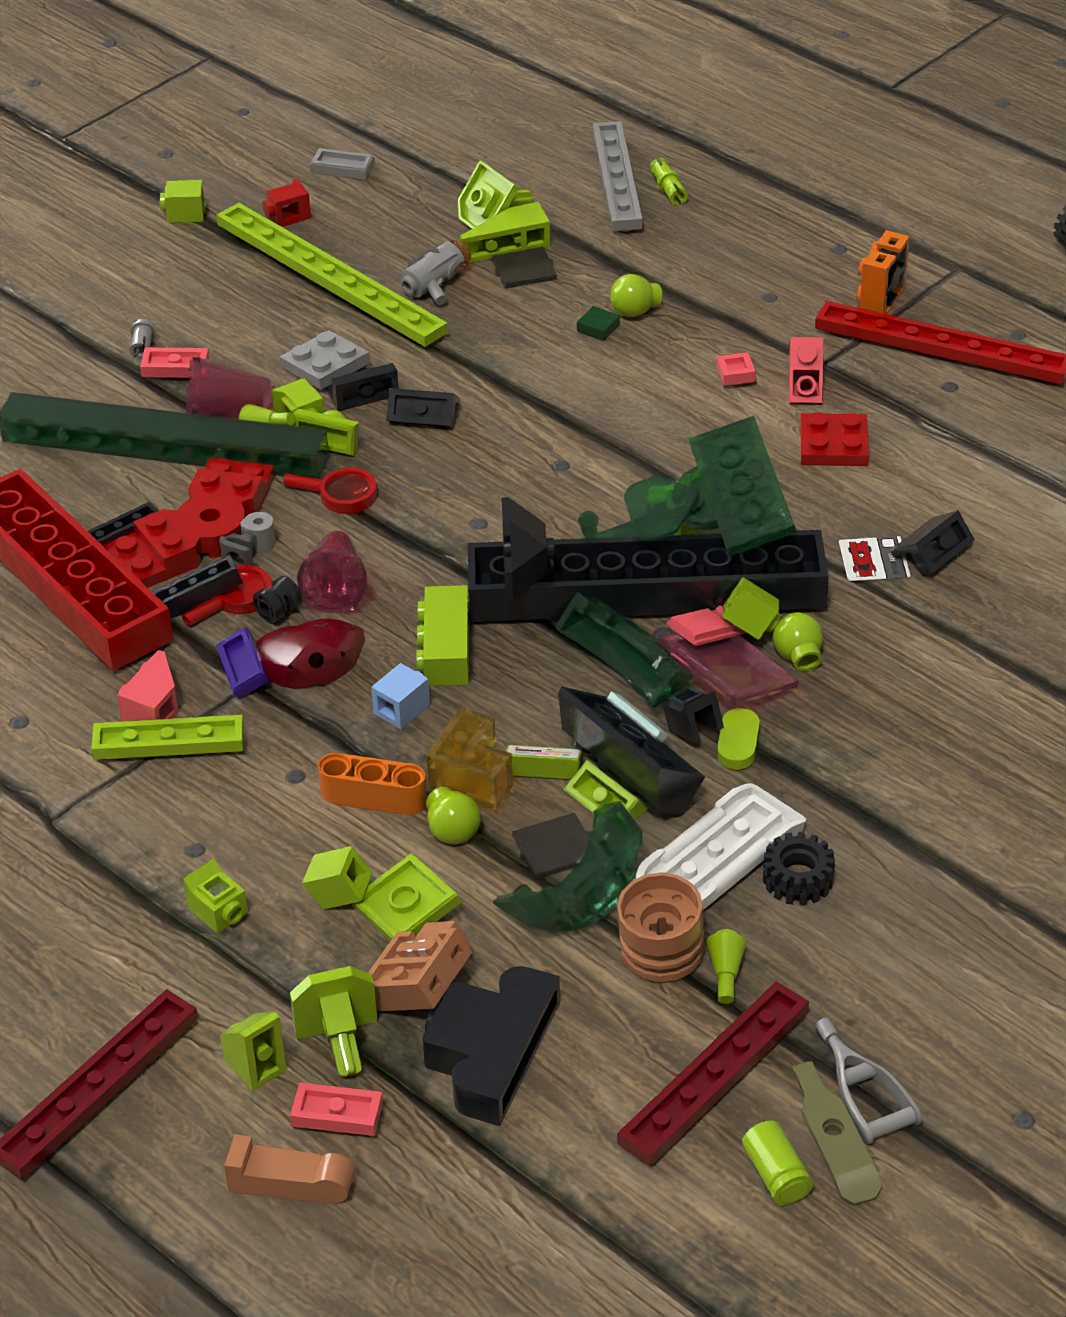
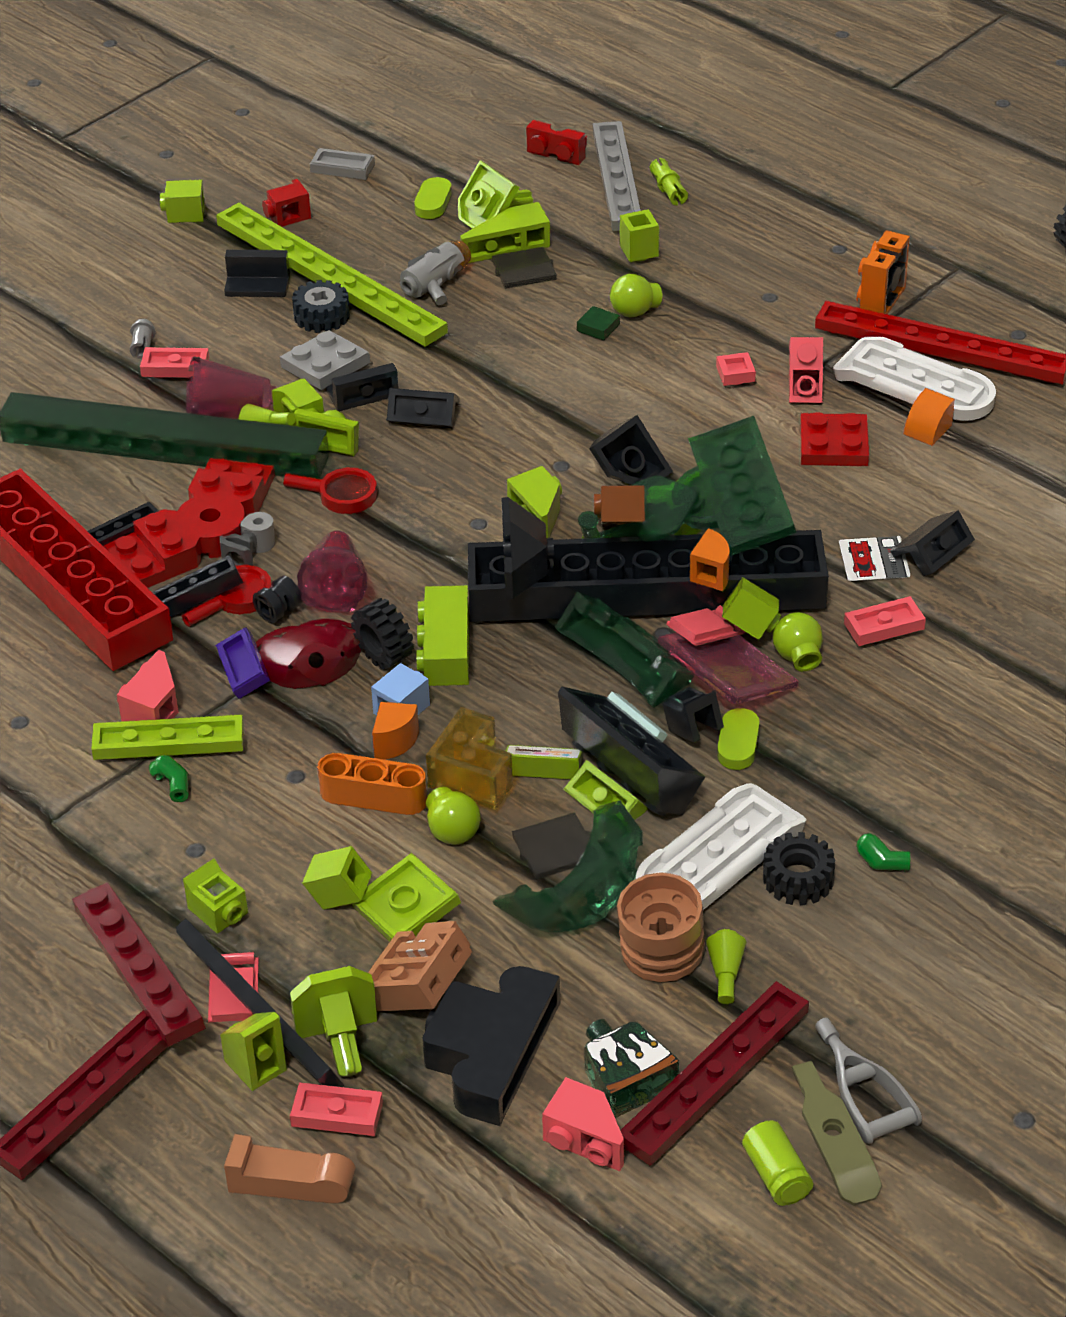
(138, 964): none -> dark red plate
(167, 767): none -> green arm
(222, 1002): none -> coral piece
(255, 1003): none -> black tile
(257, 273): none -> black panel
(320, 306): none -> black wheel
(382, 633): none -> black tyre
(394, 729): none -> orange brick
(432, 198): none -> lime tile
(538, 494): none -> lime slope
(566, 144): none -> red piece
(583, 1124): none -> coral slope
(620, 505): none -> dark orange arch
(627, 1064): none -> torso
(629, 453): none -> black slope
(639, 235): none -> lime brick
(710, 561): none -> orange brick
(879, 856): none -> green arm
(884, 621): none -> coral plate
(905, 374): none -> white piece
(929, 417): none -> orange brick

